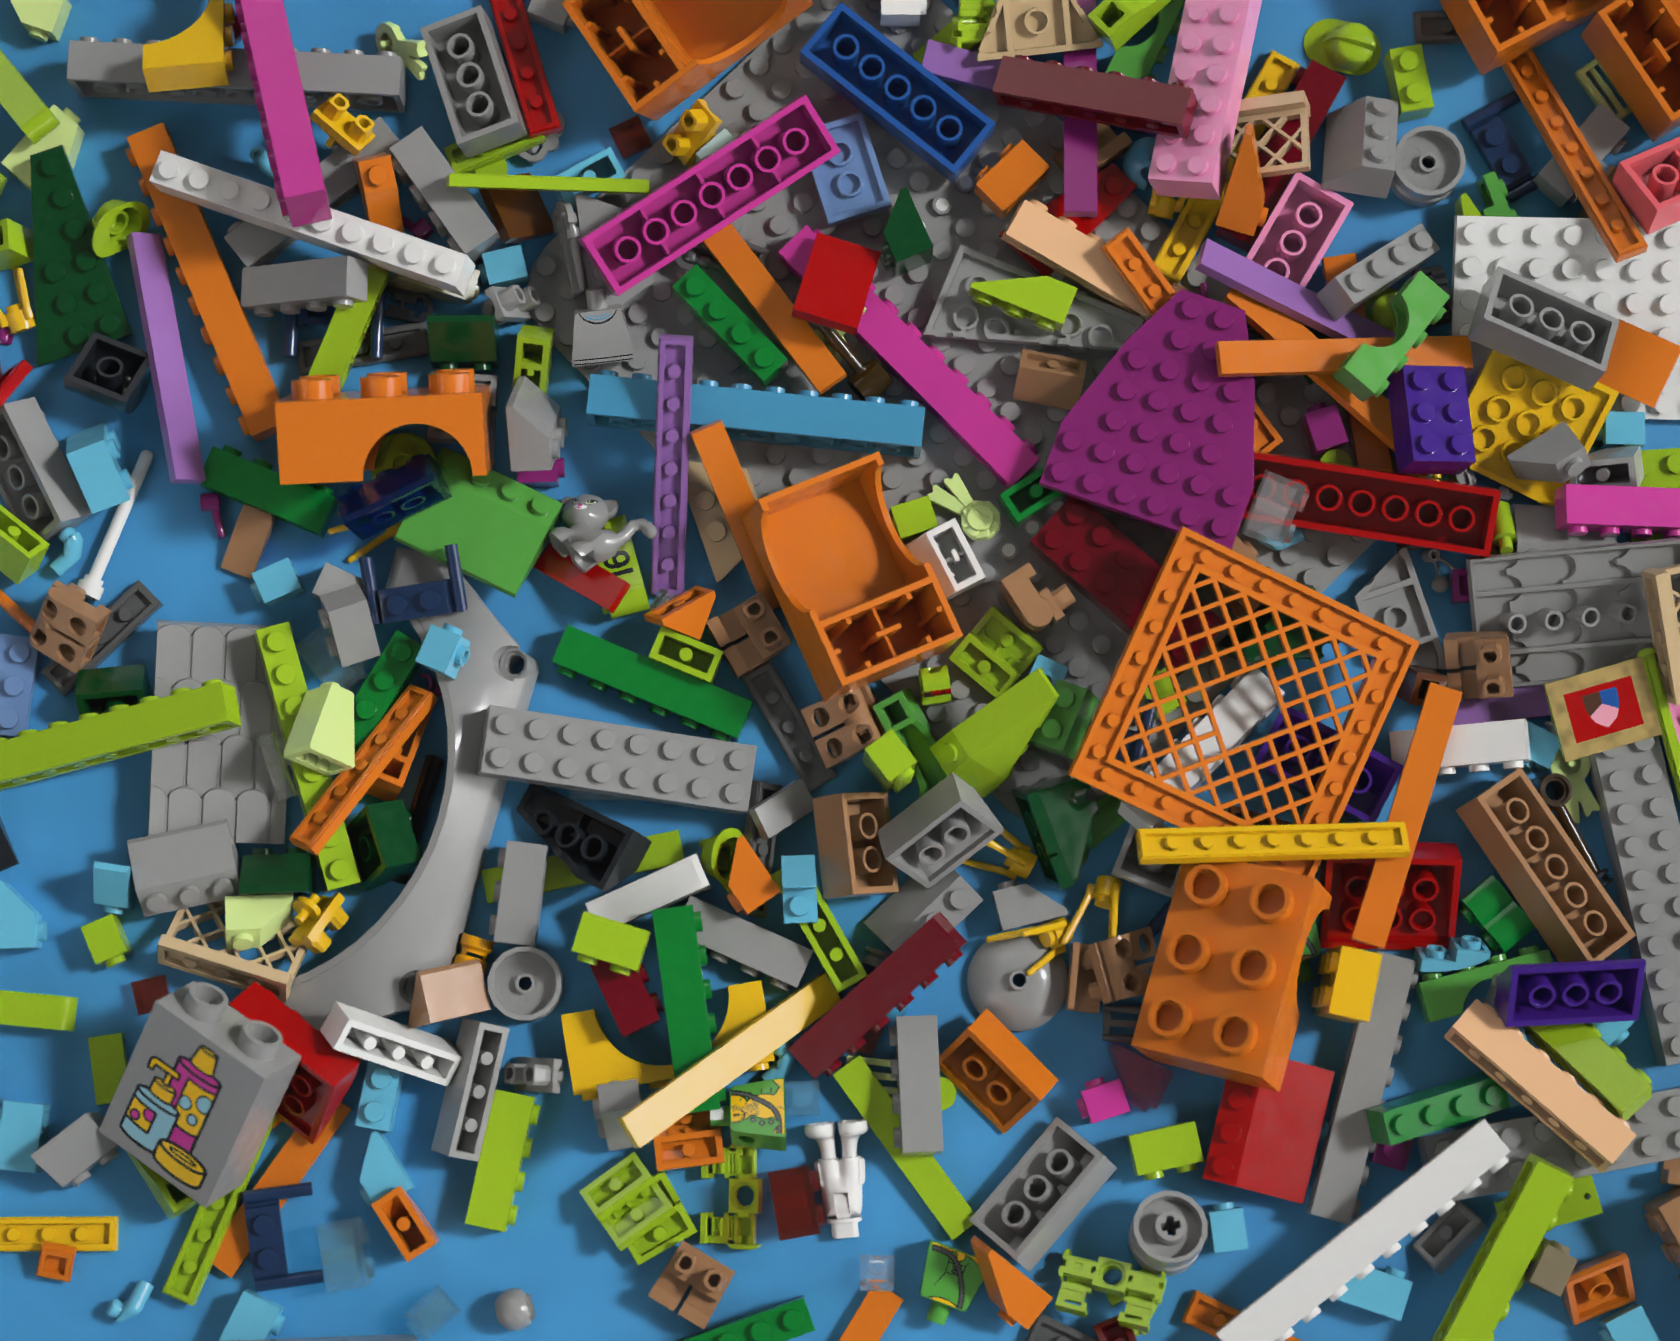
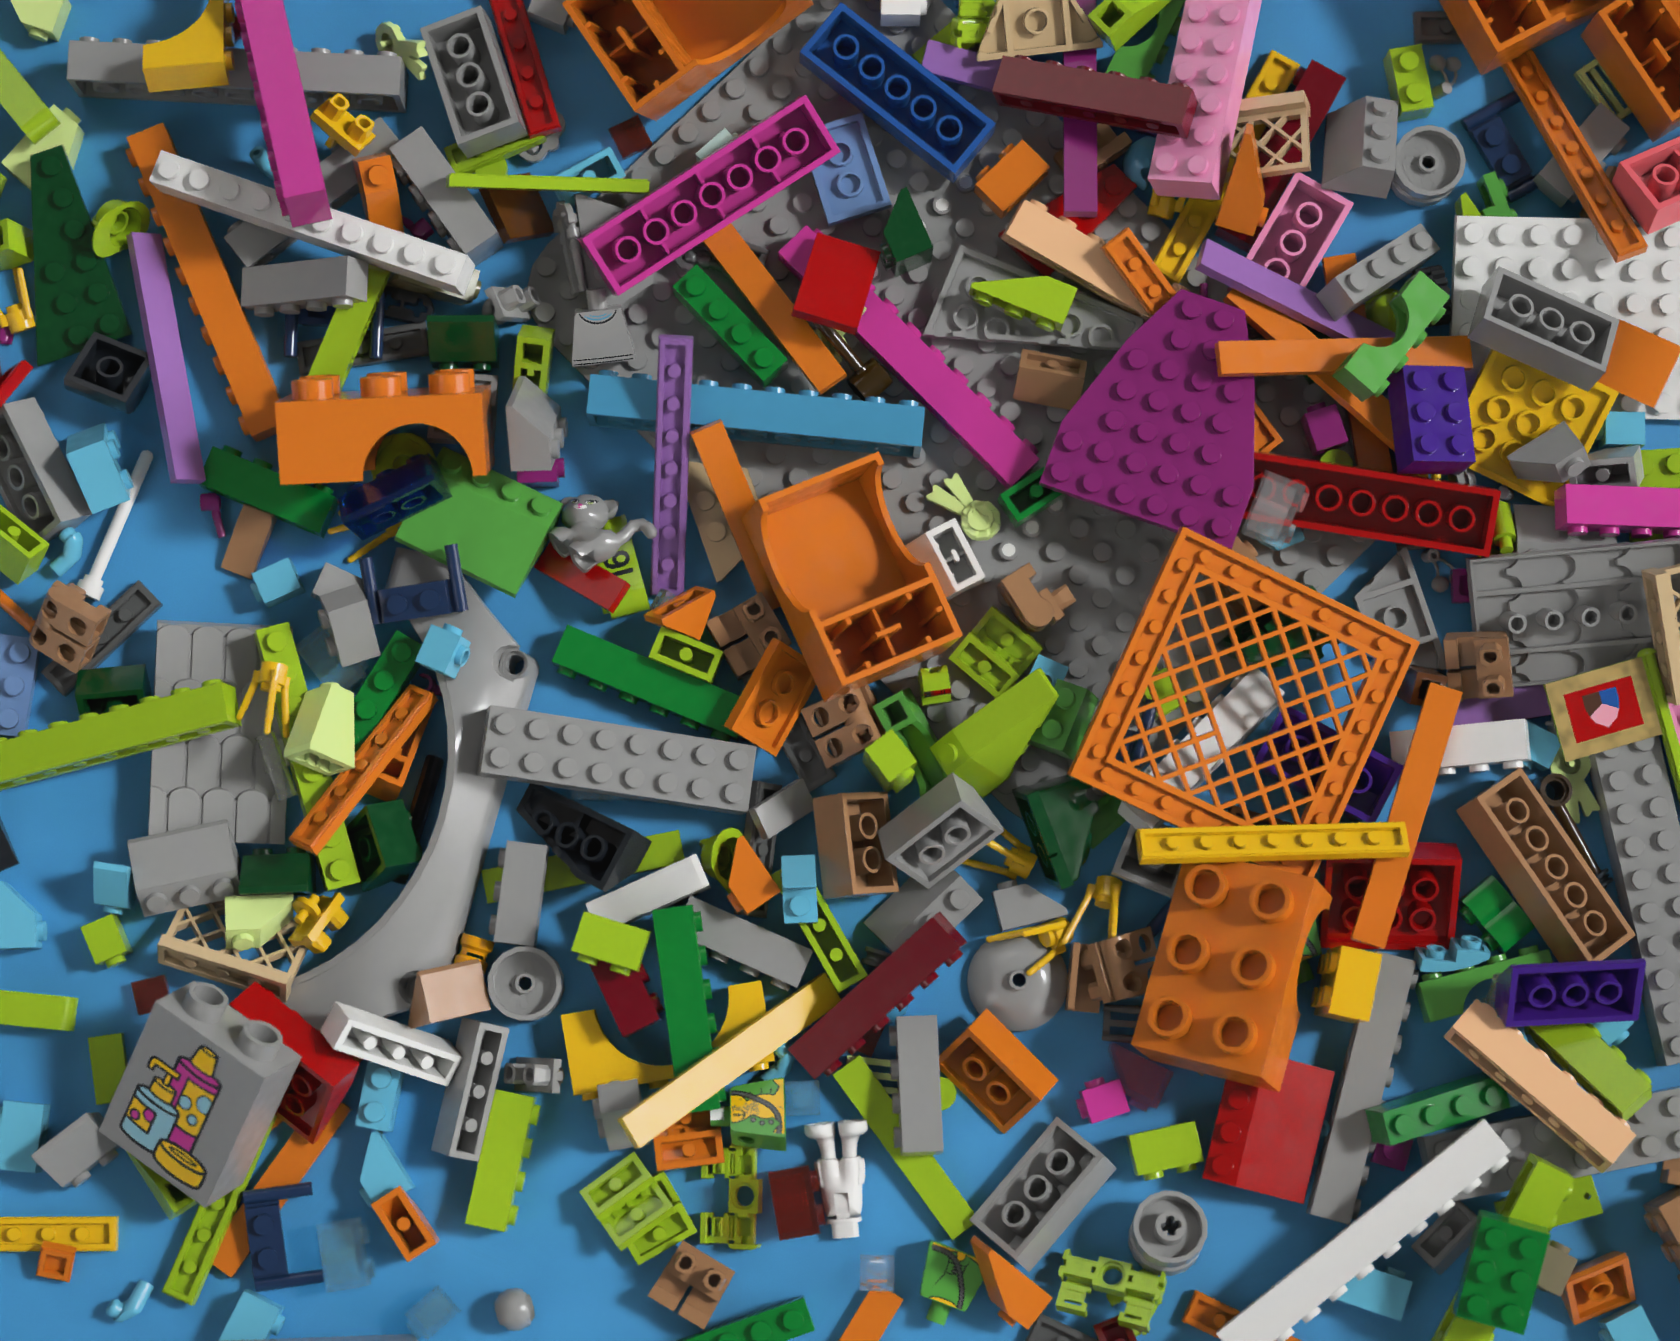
(272, 680): none -> yellow plant
(504, 267): medium azure brick -> none
(694, 131): yellow hips -> none
(772, 698): none -> orange plate
(913, 518): lime brick -> none
(1110, 571): dark red brick -> none
(1226, 1228): medium azure brick -> none
(1343, 46): lime piece -> none
(1438, 64): none -> light grey piece
(1501, 1271): none -> green brick

